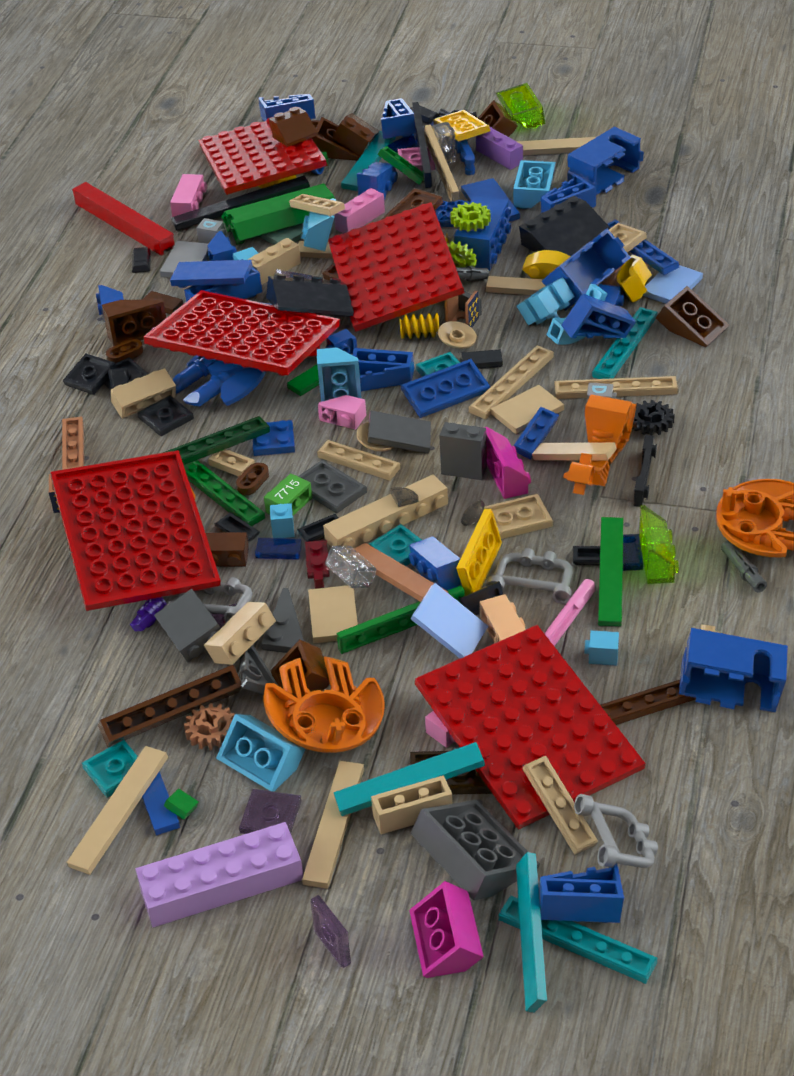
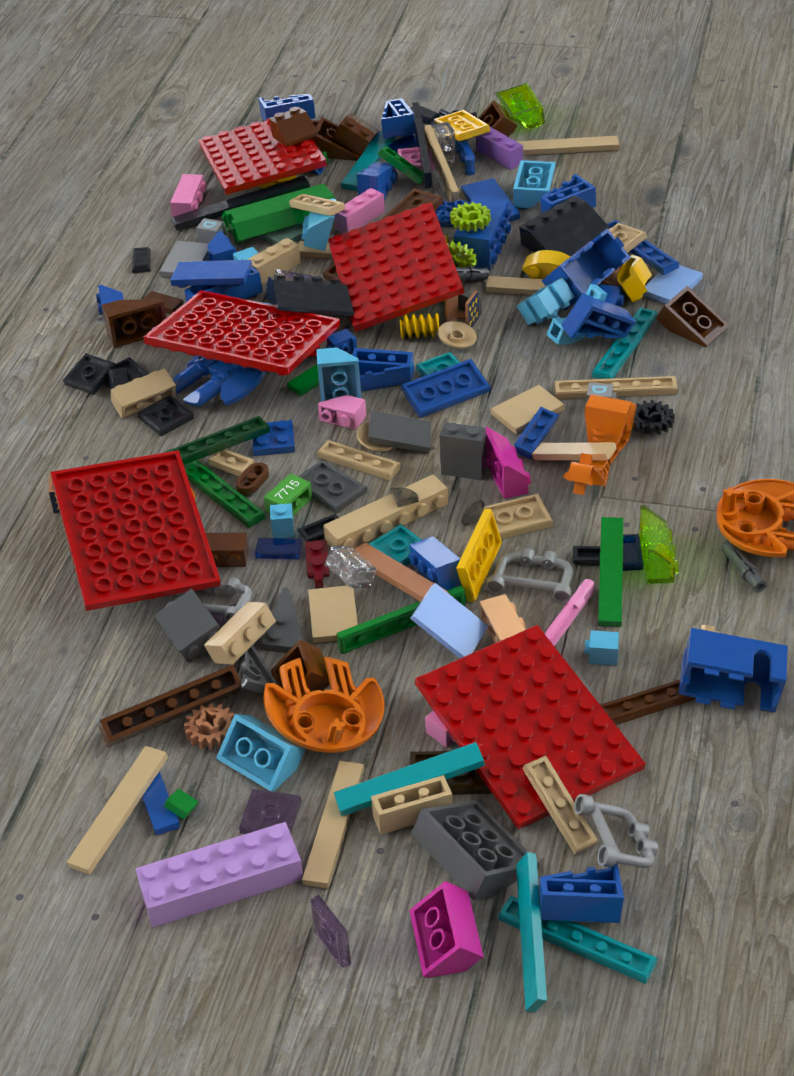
(72, 442): nougat plate -> none
(110, 766): teal tile -> none
(123, 218): red tile -> none
(130, 348): reddish brown plate -> none
(145, 615): dark purple hinge -> none
(231, 523): black tile -> none
(472, 601): black tile -> none
(485, 358): black tile -> none
(511, 381): tan tile -> none
(608, 149): blue piece -> none
(641, 490): black container -> none

